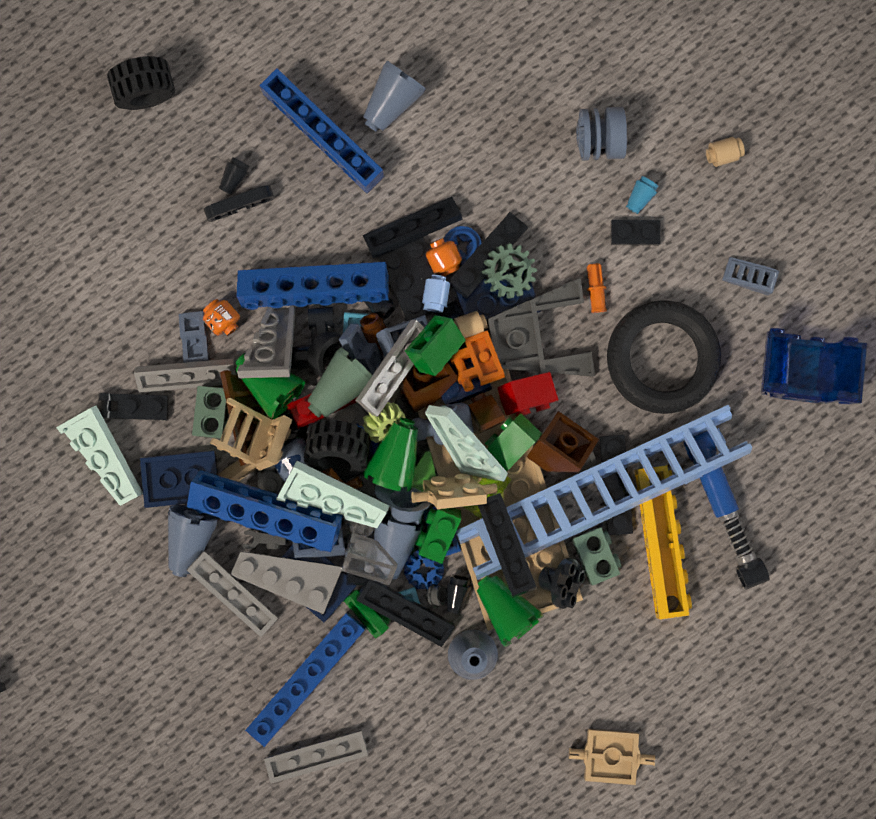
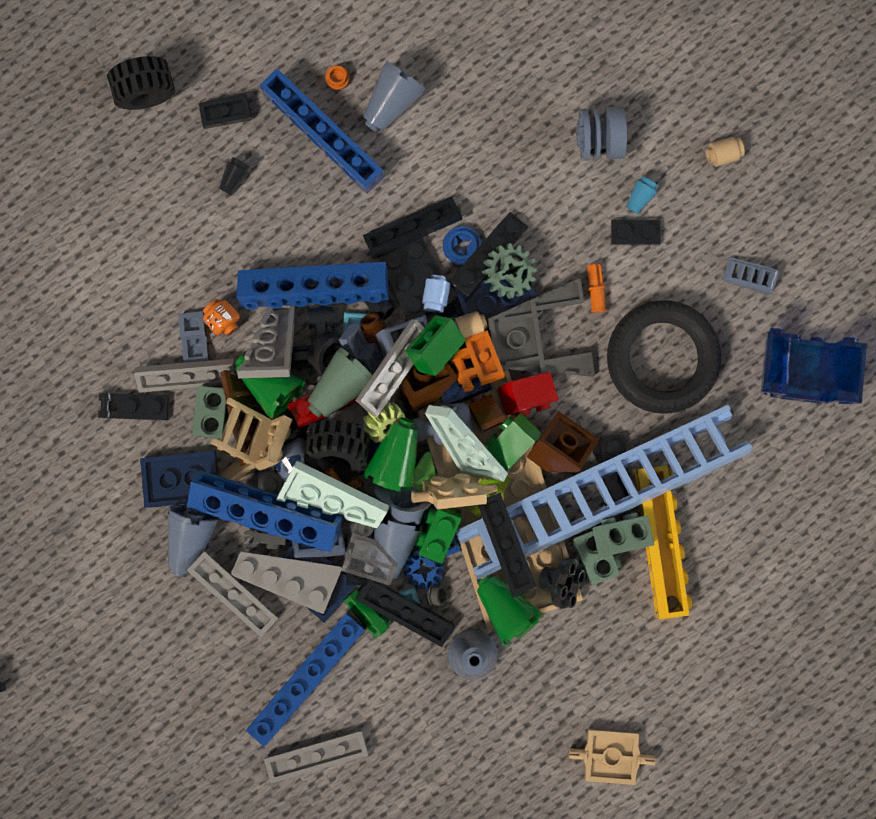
(95, 442): light aqua wing -> none
(225, 111): none -> black plate
(244, 200): black beam -> none
(337, 77): none -> orange plate
(443, 257): orange head -> none
(457, 593): black cone -> none
(623, 536): none -> sand green brick
(750, 568): piece -> none

